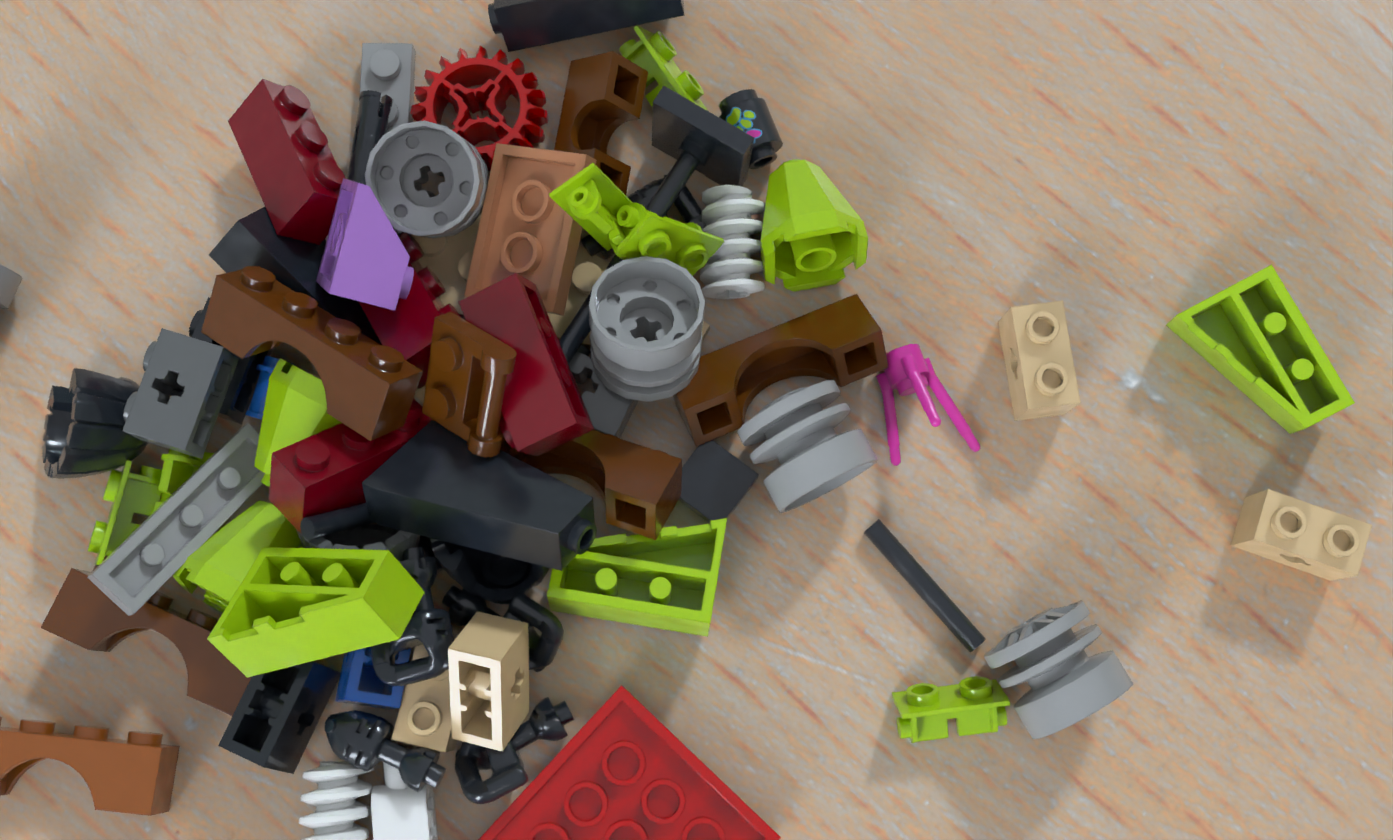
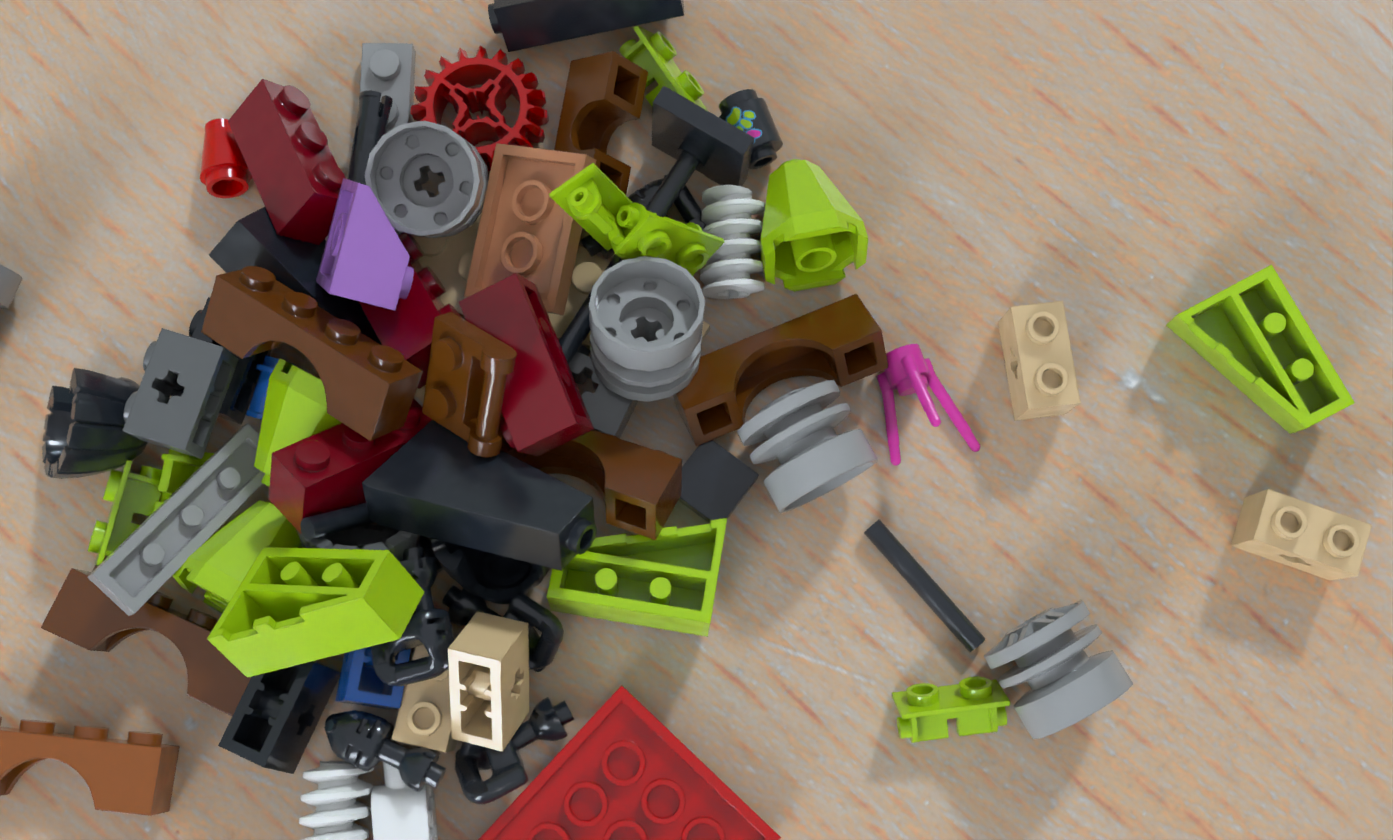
(222, 162): none -> red cone

